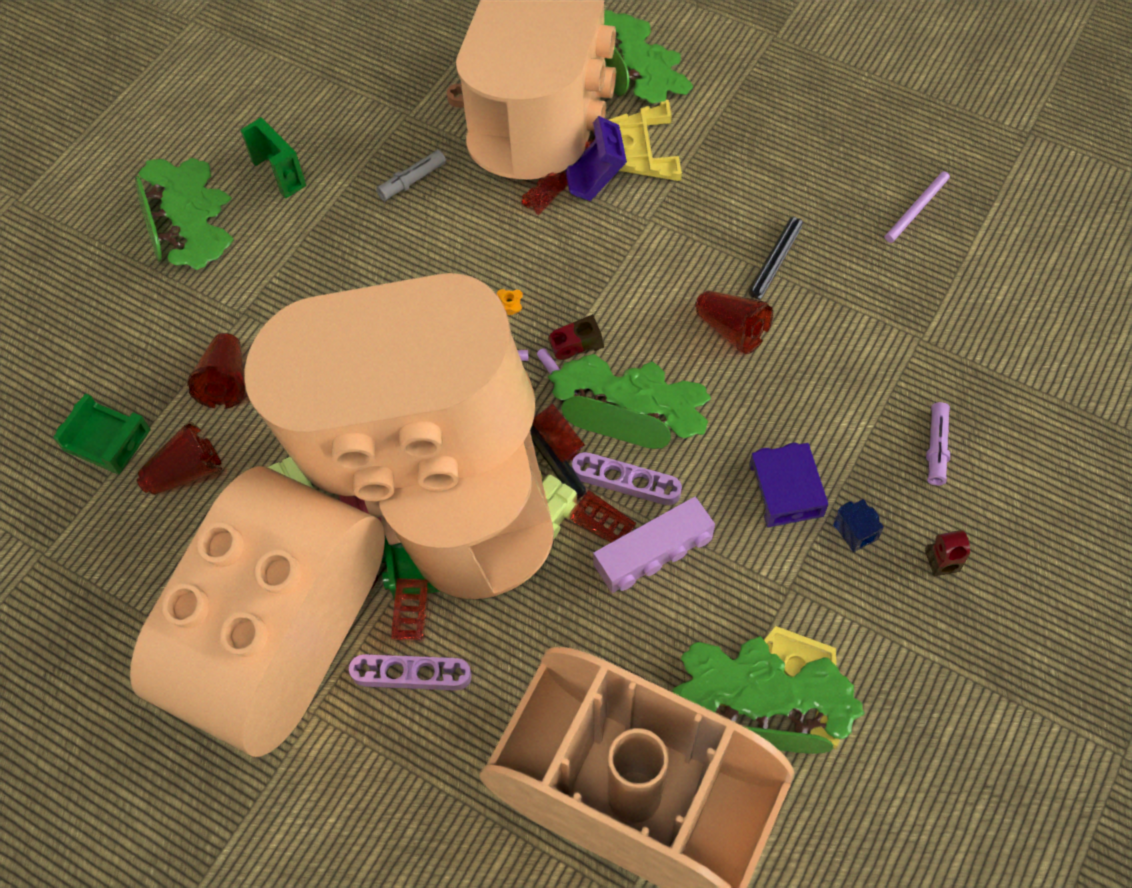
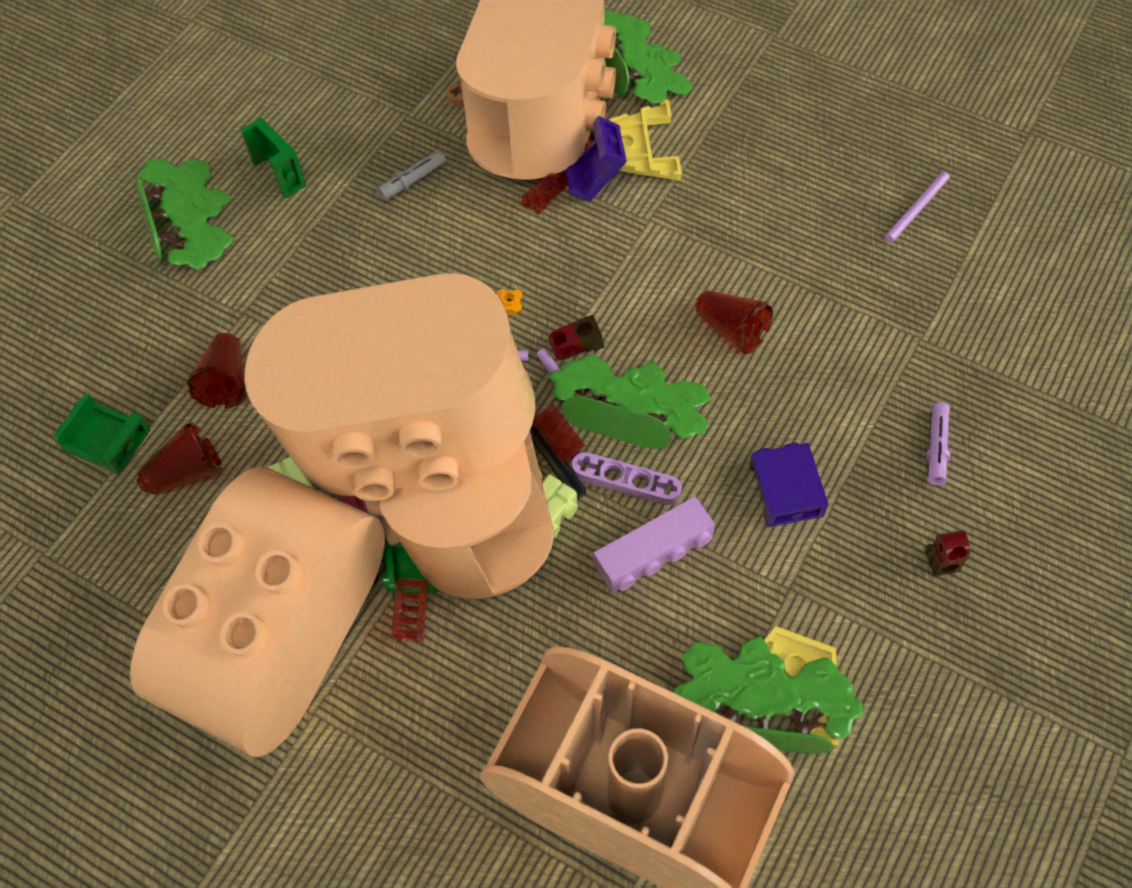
(409, 677): lavender beam -> none
(608, 511): clear red slope -> none
(775, 257): black axle -> none
(858, 524): clear blue brick -> none

